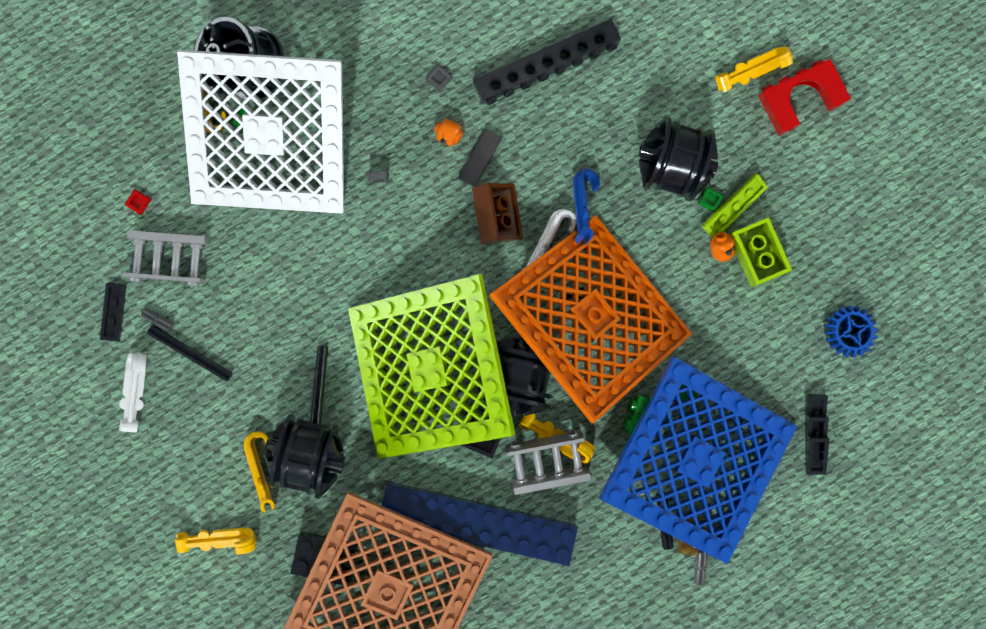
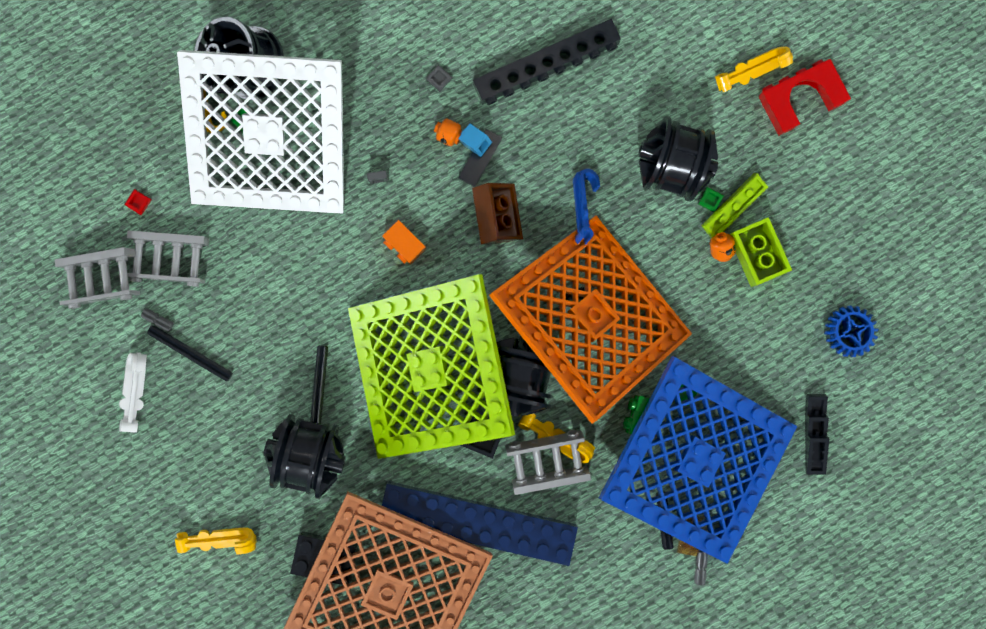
(86, 262): none -> light grey fence
(113, 312): black tile -> none
(257, 470): yellow piece -> none
(403, 242): none -> orange brick
(475, 140): none -> dark azure brick
(550, 231): white piece -> none

